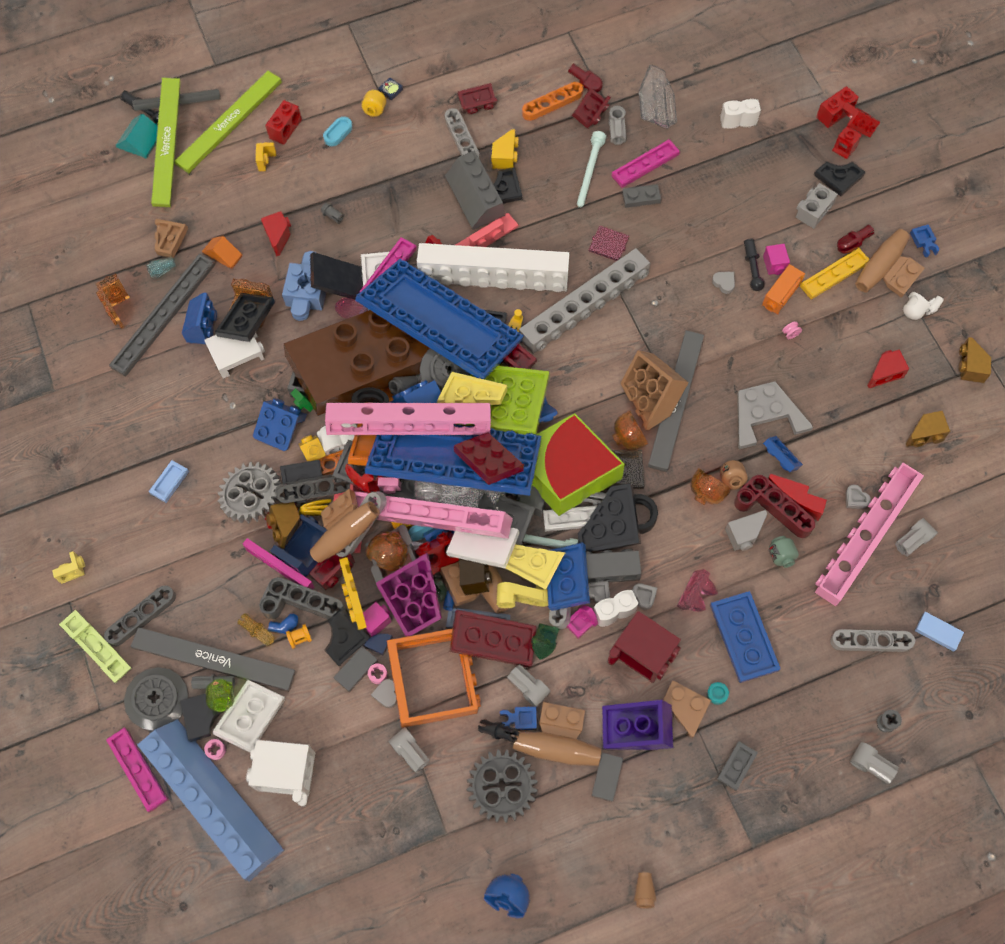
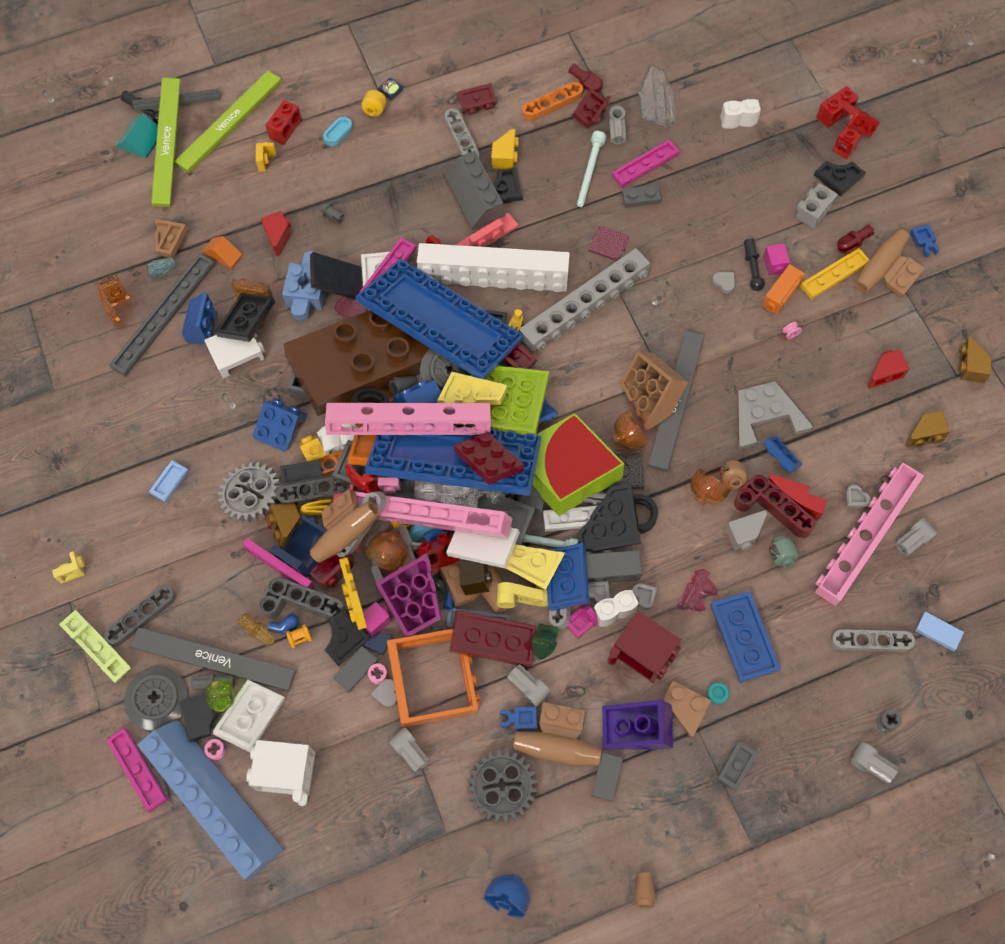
(301, 401): green plate -> none
(498, 730): black pin -> none
(918, 306): white piece -> none

